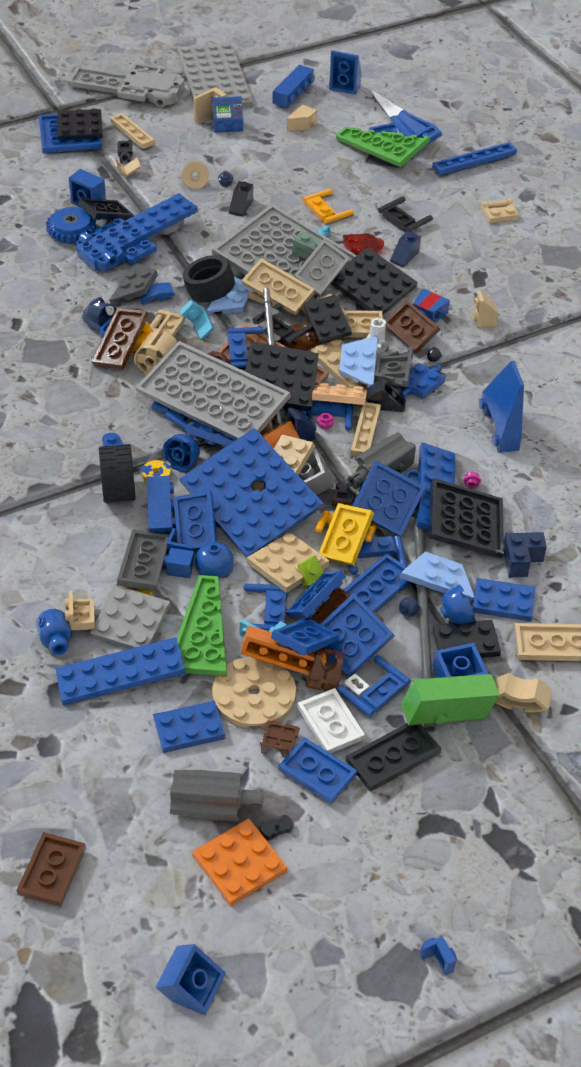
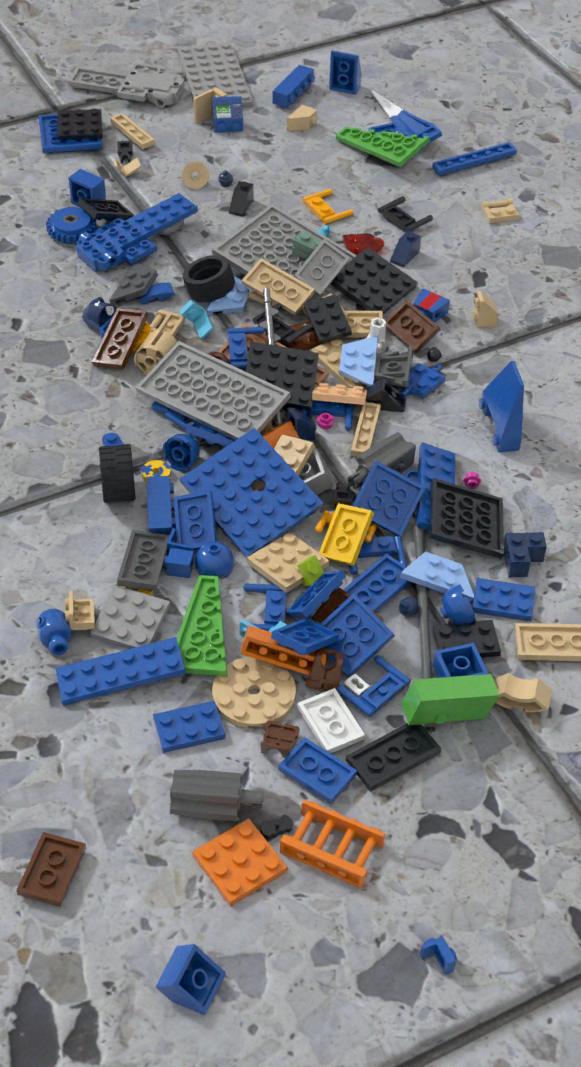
(332, 863): none -> orange fence

